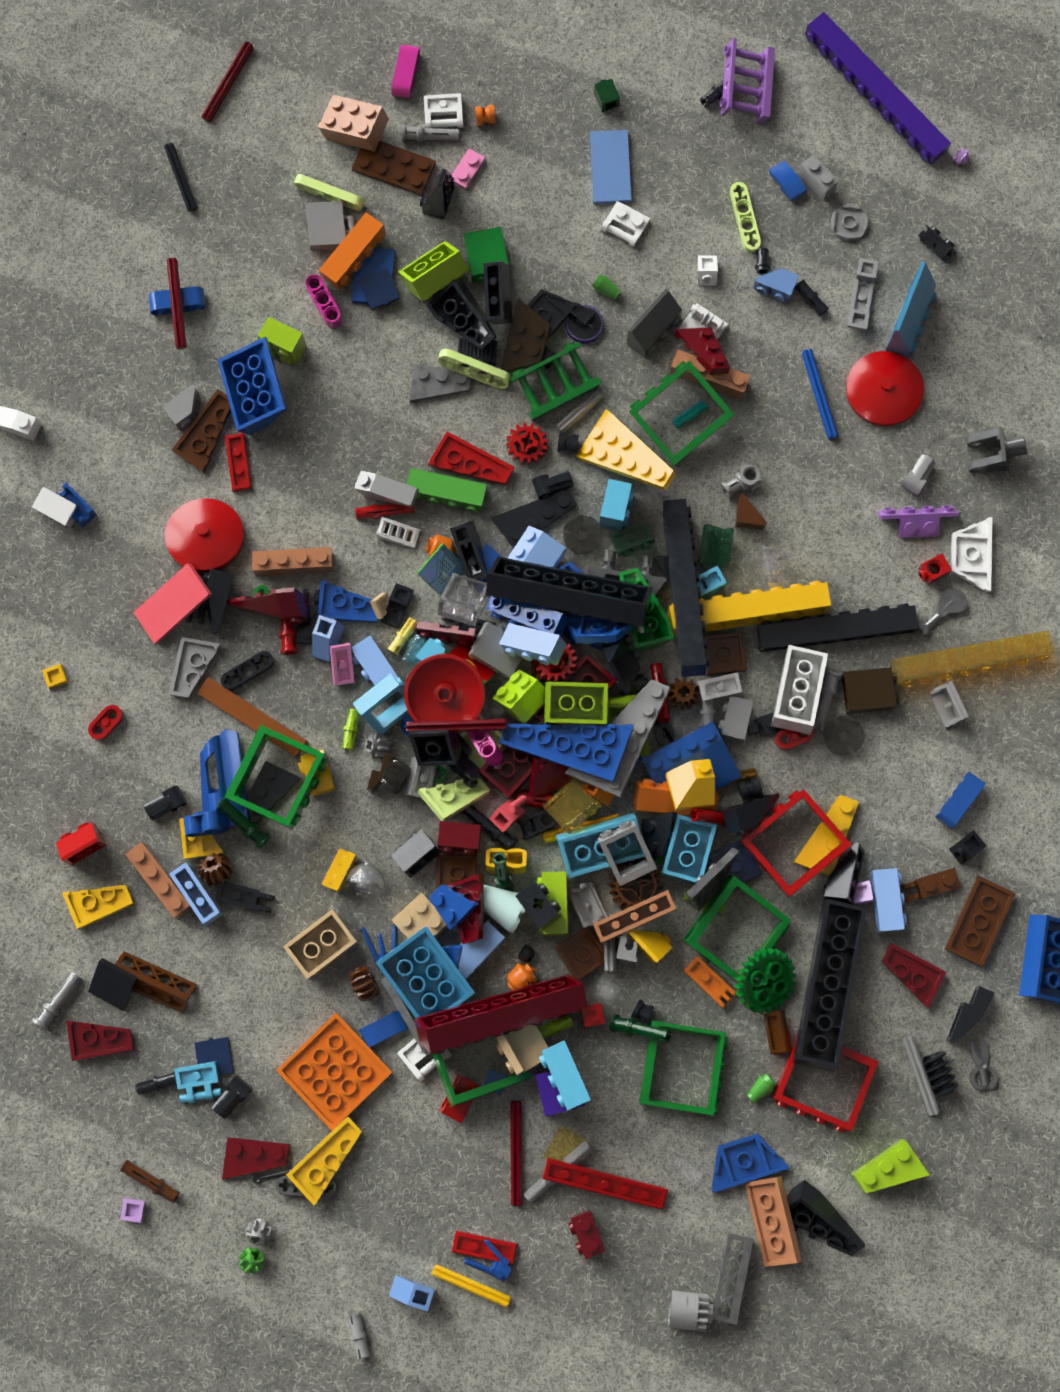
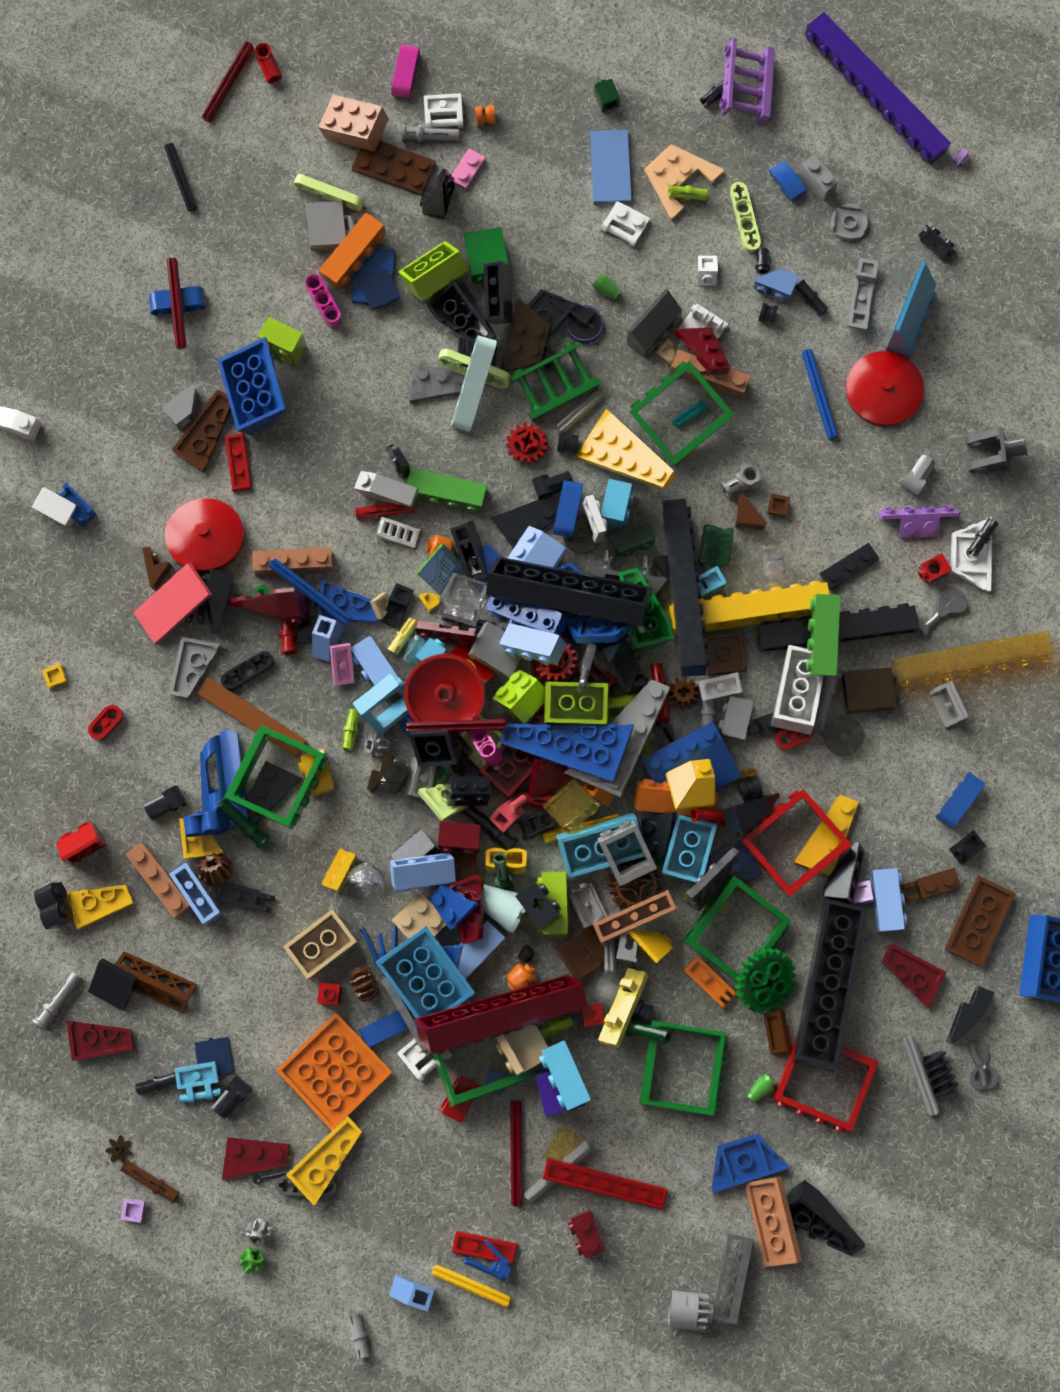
(53, 905): none -> black brick
(120, 1154): none -> dark brown plant
(155, 571): none -> reddish brown slope
(267, 64): none -> red piece
(309, 591): none -> blue axle
(329, 994): none -> red brick
(400, 463): none -> black wing
(422, 872): none -> light blue brick
(430, 601): none -> yellow tile
(466, 459): red wing -> none
(468, 791): none -> black brick
(473, 383): none -> light aqua beam
(568, 509): none -> blue beam
(585, 667): none -> flat silver piece
(598, 524): none -> white plate
(623, 1008): none -> light yellow hinge
(667, 352): none -> tan tile
(675, 168): none -> light nougat wing
(675, 191): none -> lime pin
(767, 313): none -> black wheel
(778, 505): none -> reddish brown plate
(824, 635): none -> bright green brick
(849, 566): none -> black plate
(890, 1168): lime wedge -> none
(982, 537): none -> black pin

